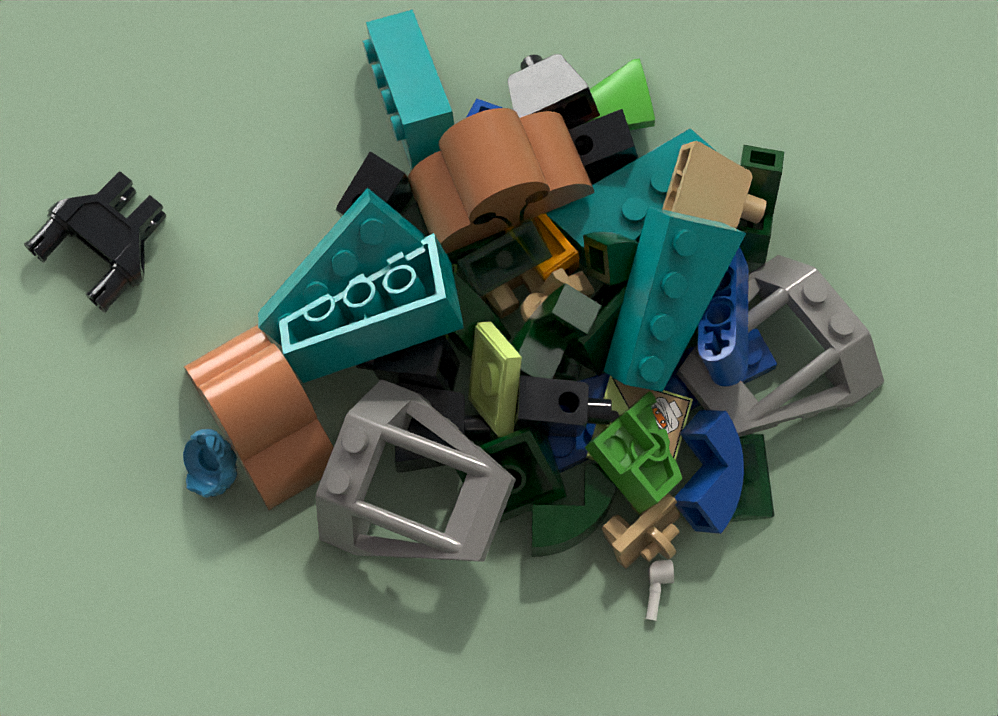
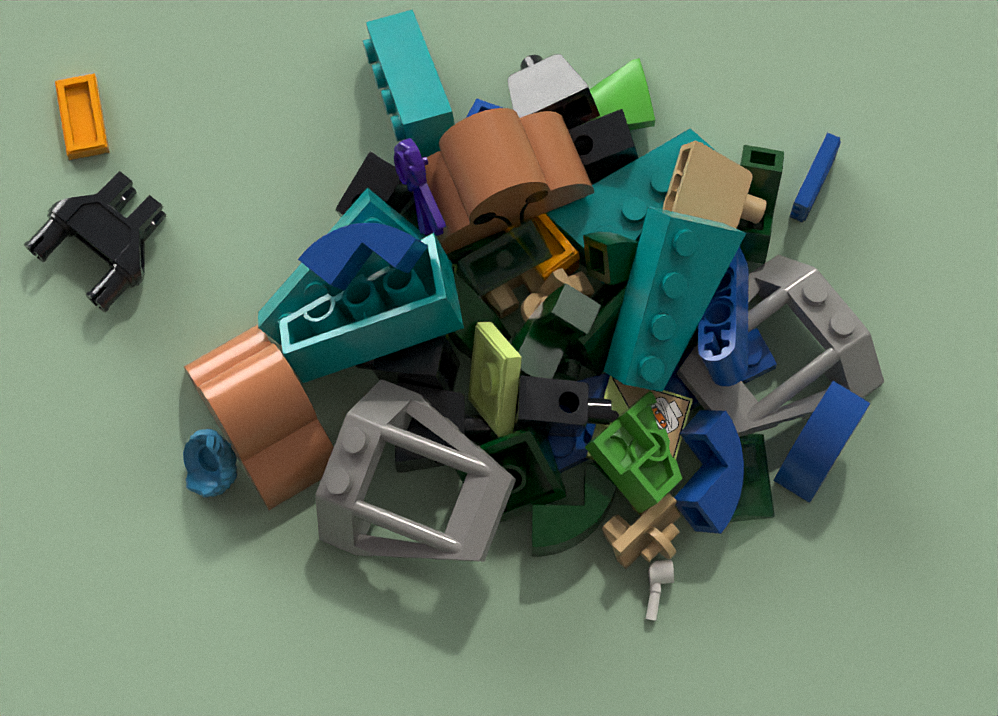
(82, 116): none -> light orange tile
(345, 250): none -> blue brick
(412, 172): none -> dark purple piece
(815, 177): none -> blue tile
(821, 441): none -> blue brick

